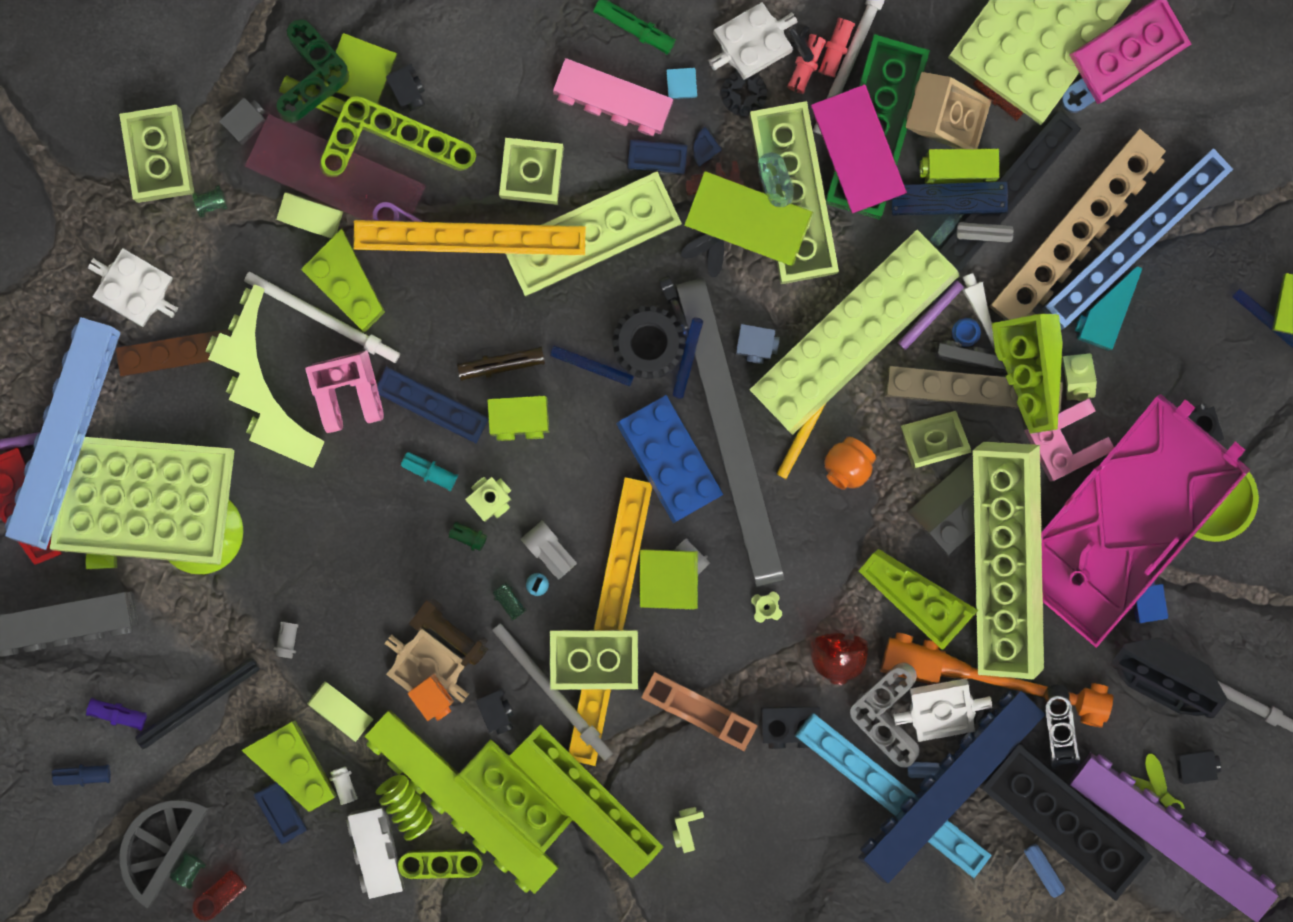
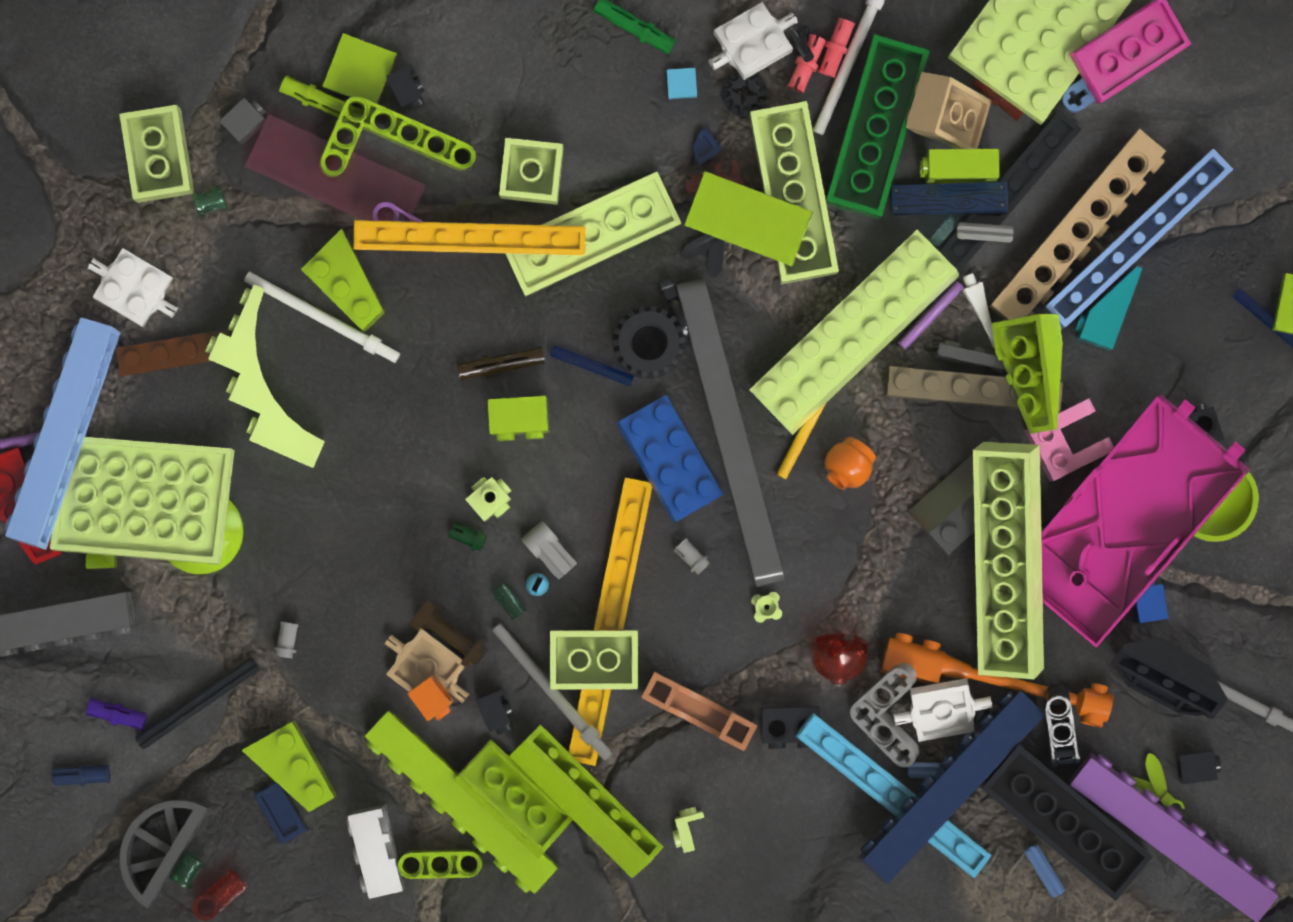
(309, 215): yellowish green slope -> none
(321, 67): dark green beam -> none
(340, 711): yellowish green slope -> none
(342, 371): bright pink brick -> none
(343, 785): white pin -> none
(405, 805): lime piece -> none
(429, 471): teal axle -> none
(431, 405): dark blue tile -> none
(612, 96): bright pink brick -> none
(657, 157): dark blue tile -> none
(668, 579): lime tile -> none
(688, 357): clear blue bar -> none
(757, 343): sand blue brick -> none
(769, 182): clear light blue beam -> none
(858, 149): dark pink tile -> none
(921, 600): lime wing -> none
(935, 439): yellowish green slope -> none
(966, 332): blue plate -> none
(1079, 377): yellowish green bracket -> none

